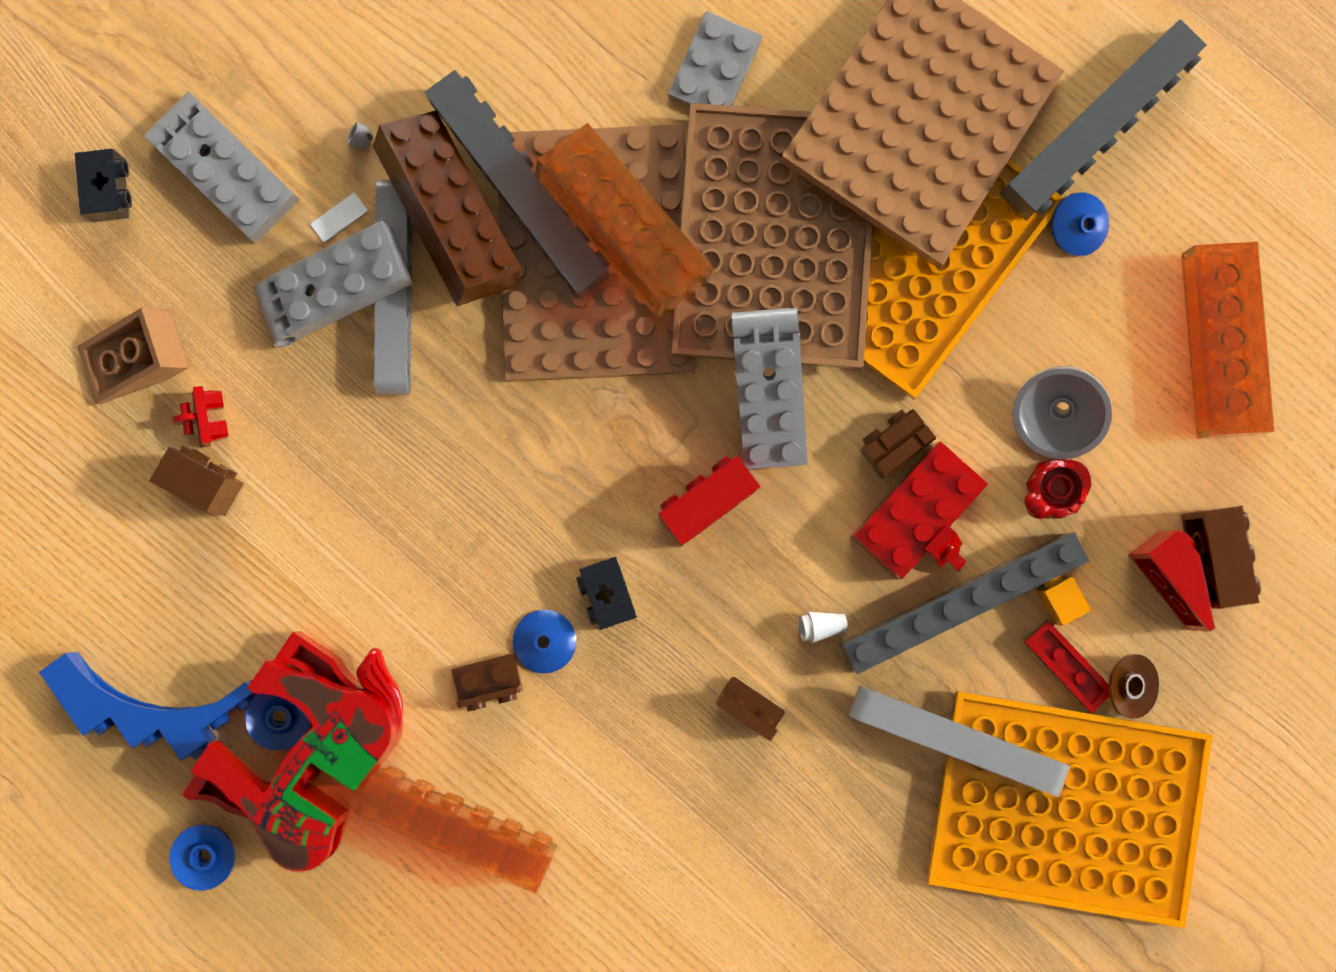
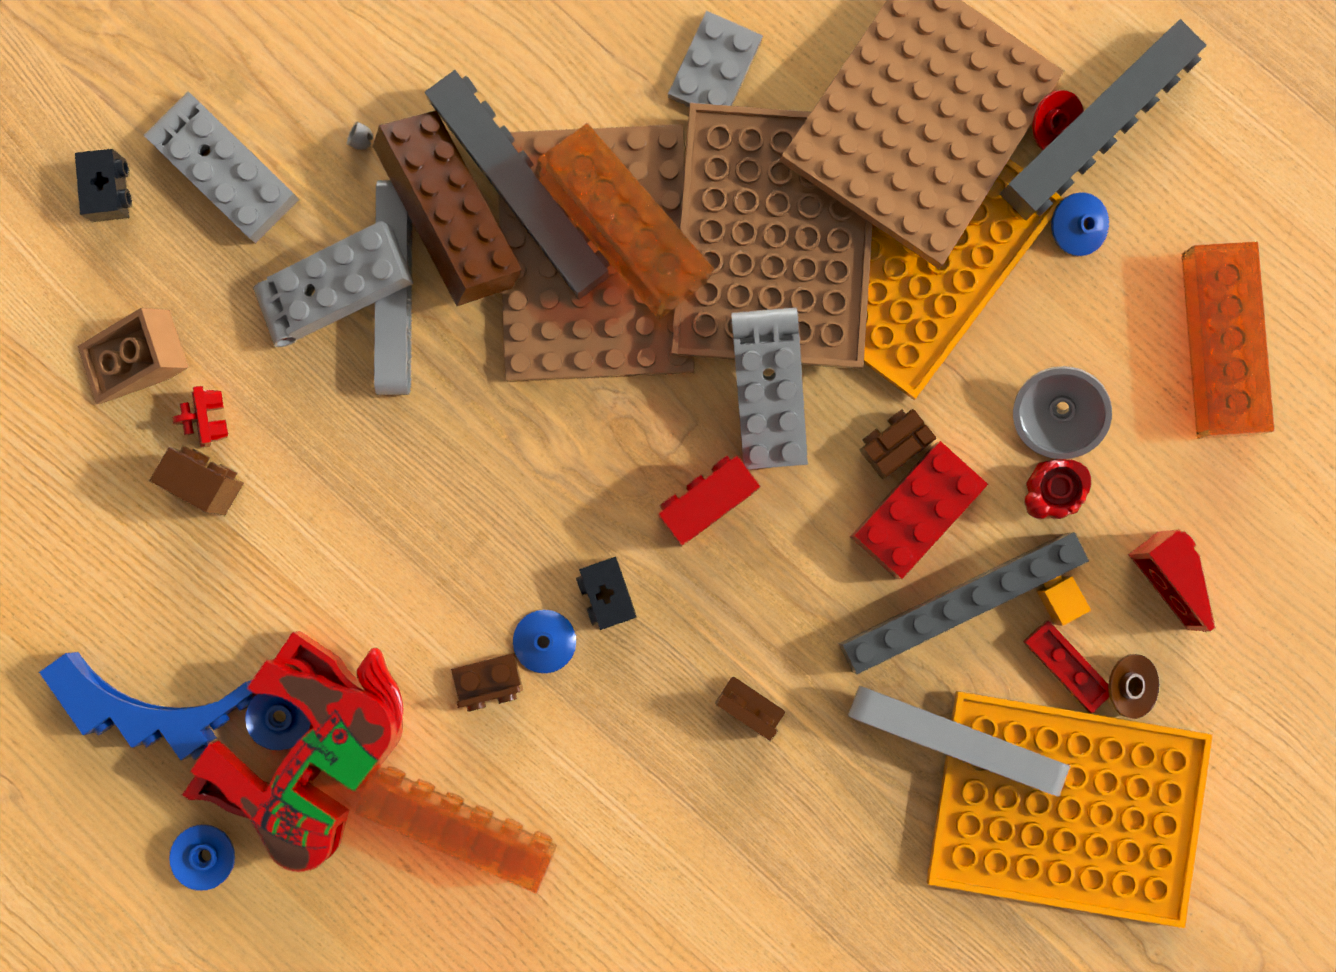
(339, 217): white sticker -> none
(819, 626): white cone -> none
(946, 548): red plate -> none
(1054, 116): none -> red dish
(1225, 555): reddish brown brick -> none

